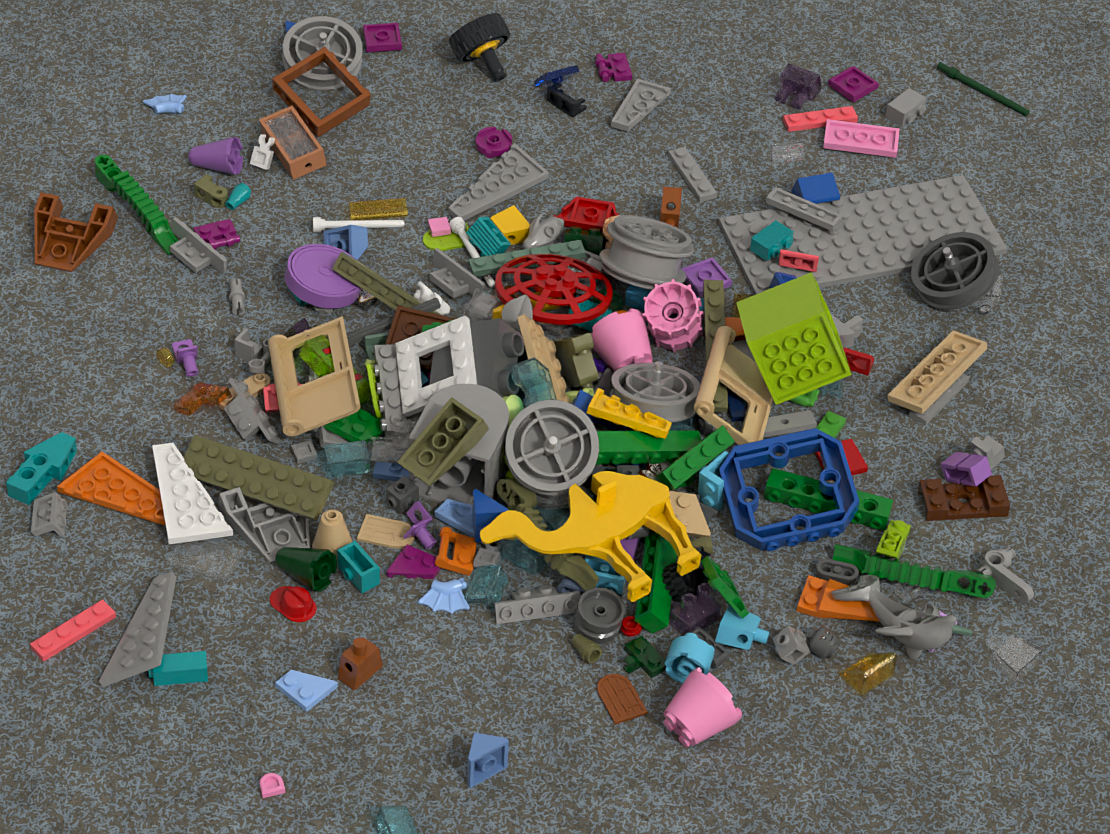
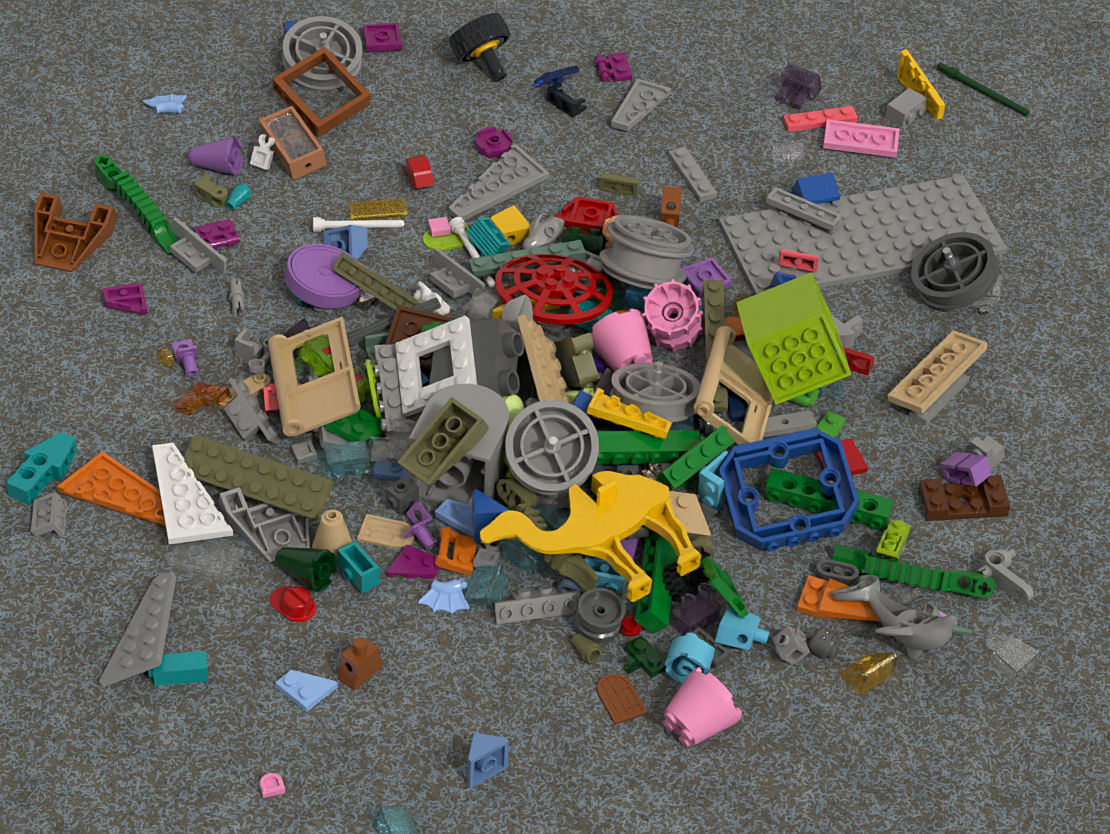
(72, 630): coral plate -> none
(126, 298): none -> magenta wing
(419, 171): none -> red brick
(534, 381): clear light blue brick -> none
(619, 184): none -> olive panel
(771, 240): teal brick -> none
(853, 84): magenta plate -> none
(912, 77): none -> yellow wing

